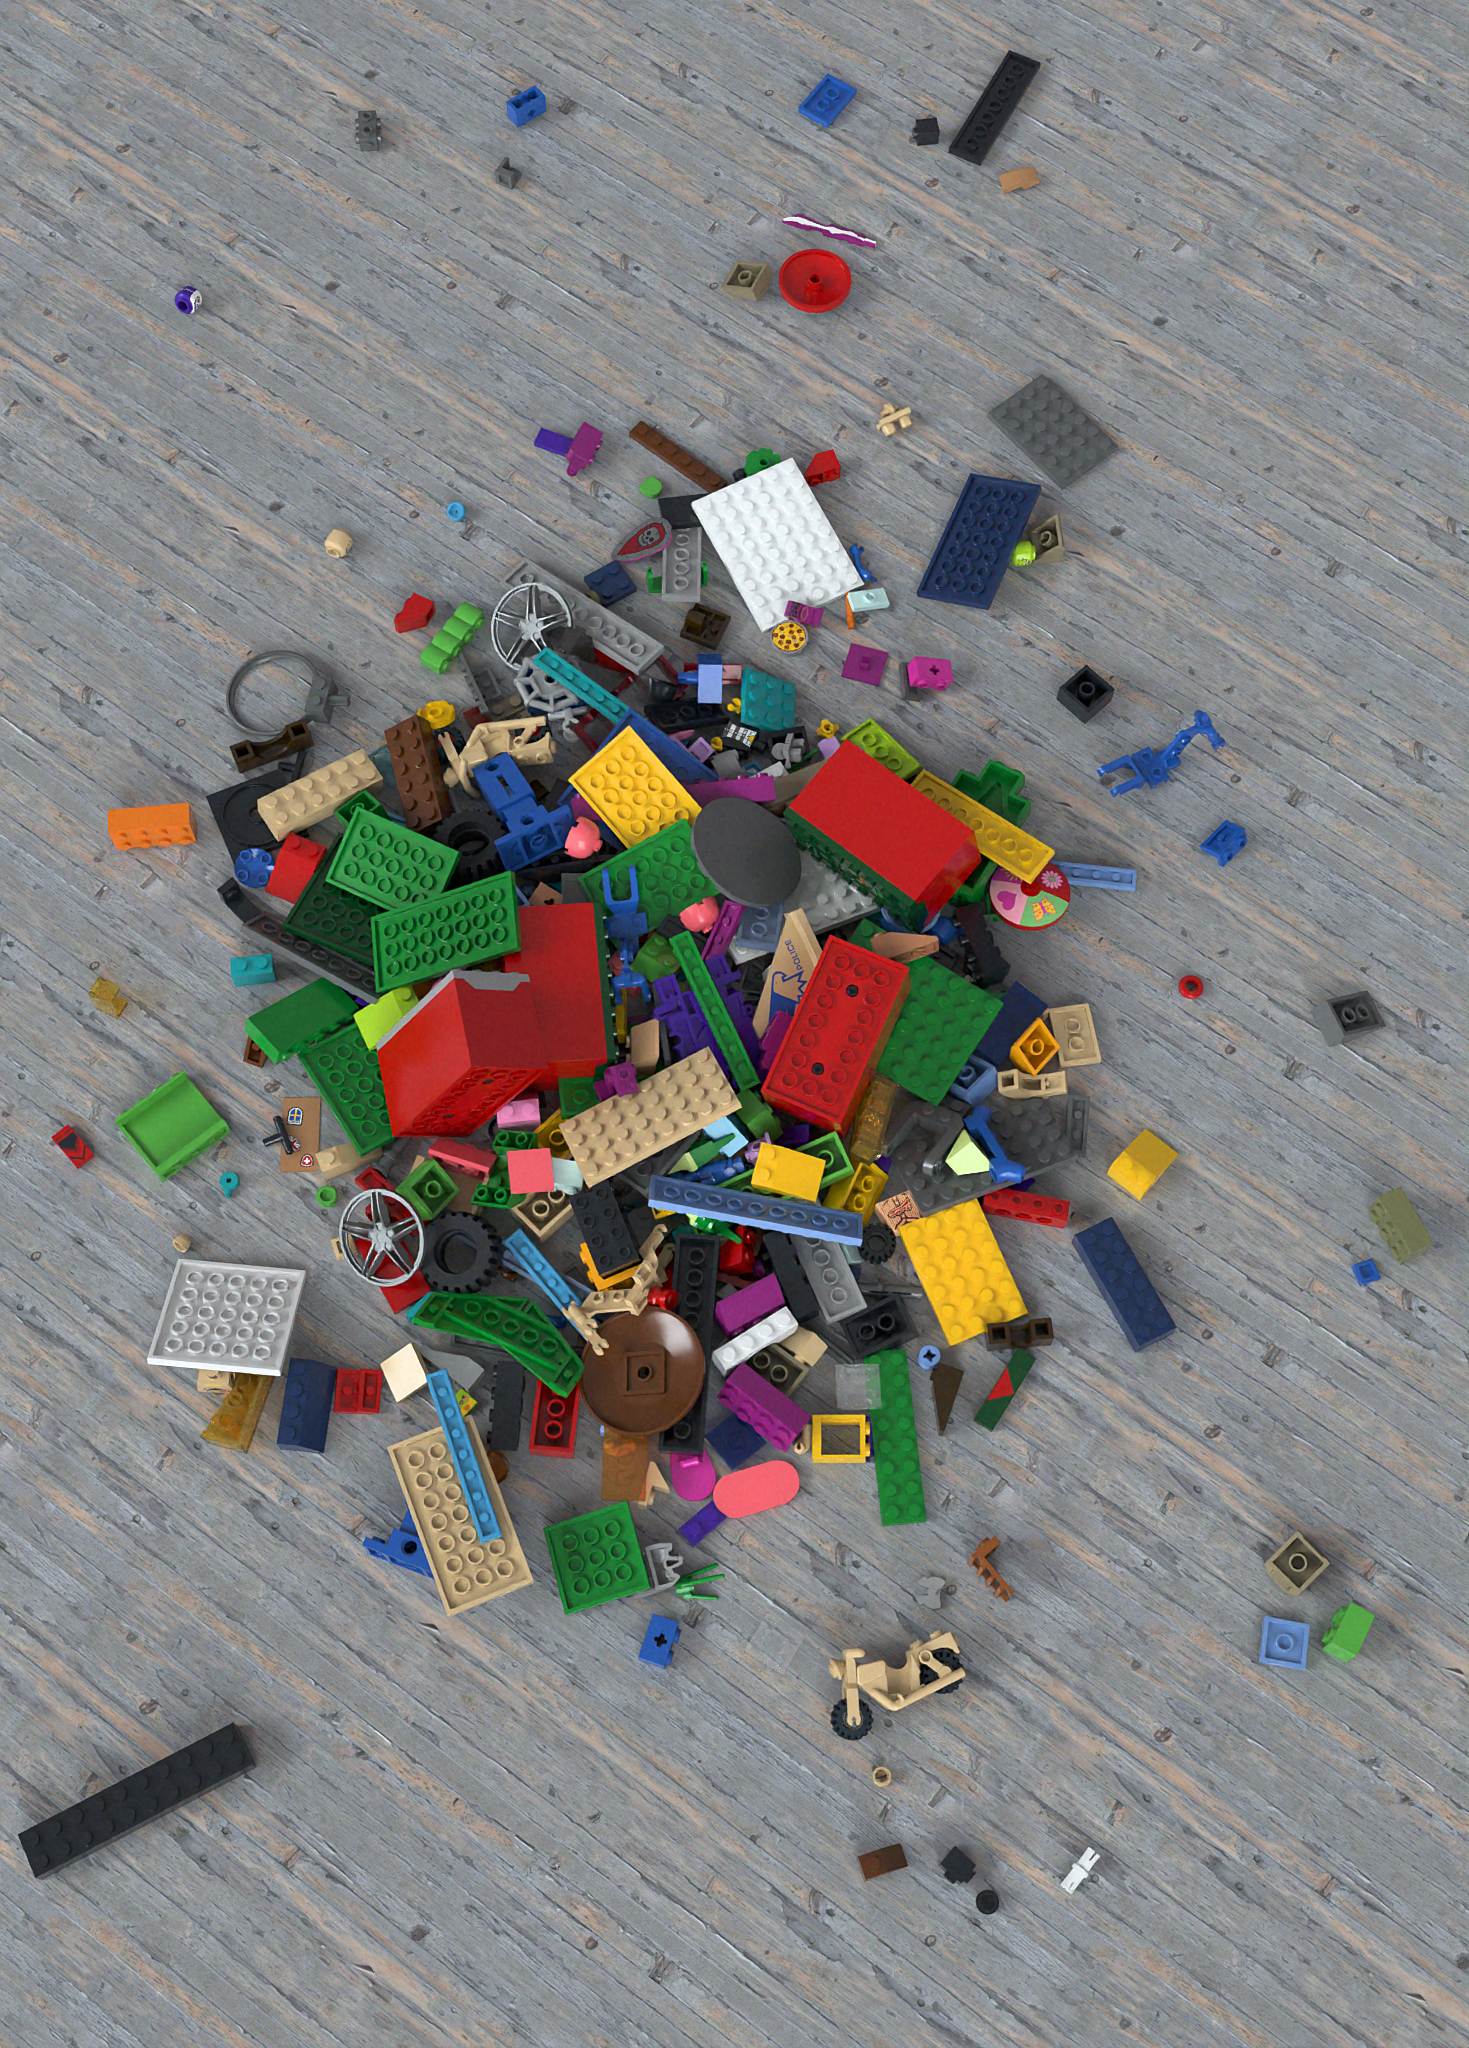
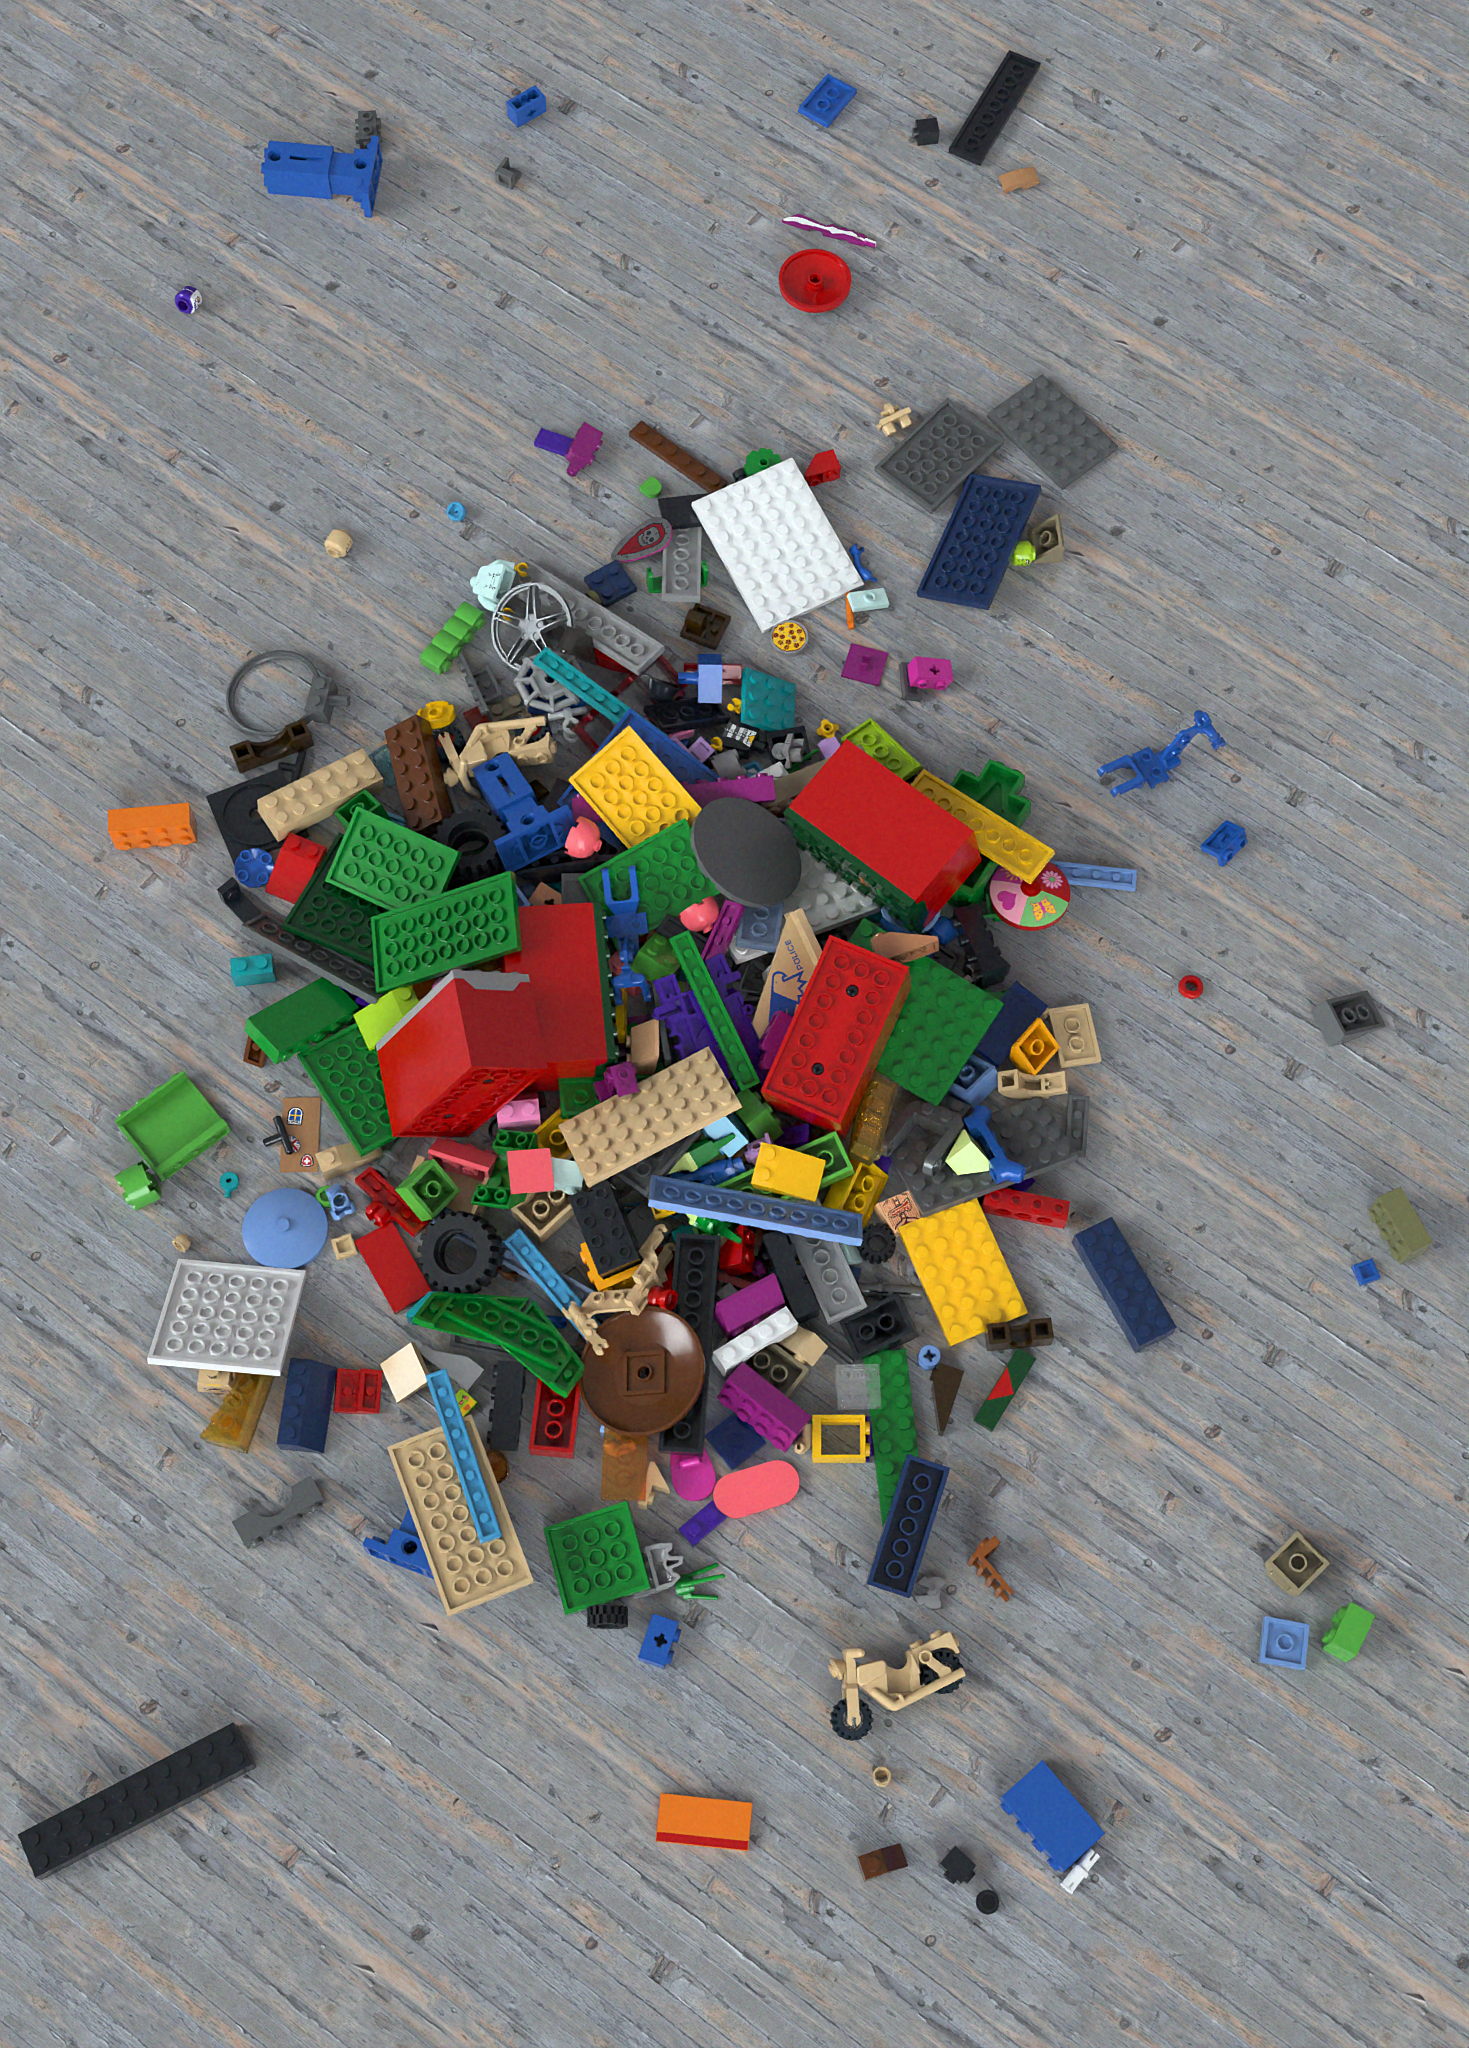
(72, 1146): red tile -> none
(105, 1000): clear yellow panel -> none
(139, 1185): none -> bright green brick
(255, 1528): none -> dark grey arch
(285, 1229): none -> medium blue dish
(321, 172): none -> blue brick
(341, 1204): none -> medium blue plate
(384, 1237): dark grey wheel -> none
(415, 614): red slope -> none
(495, 581): none -> light aqua torso
(607, 1616): none -> black tyre
(704, 1822): none -> orange tile
(748, 280): dark tan slope -> none
(804, 614): magenta leg -> none
(907, 1526): none -> dark blue brick
(939, 455): none -> dark grey plate
(1051, 1817): none -> blue panel
(1085, 694): black brick -> none
(1142, 1164): yellow slope -> none

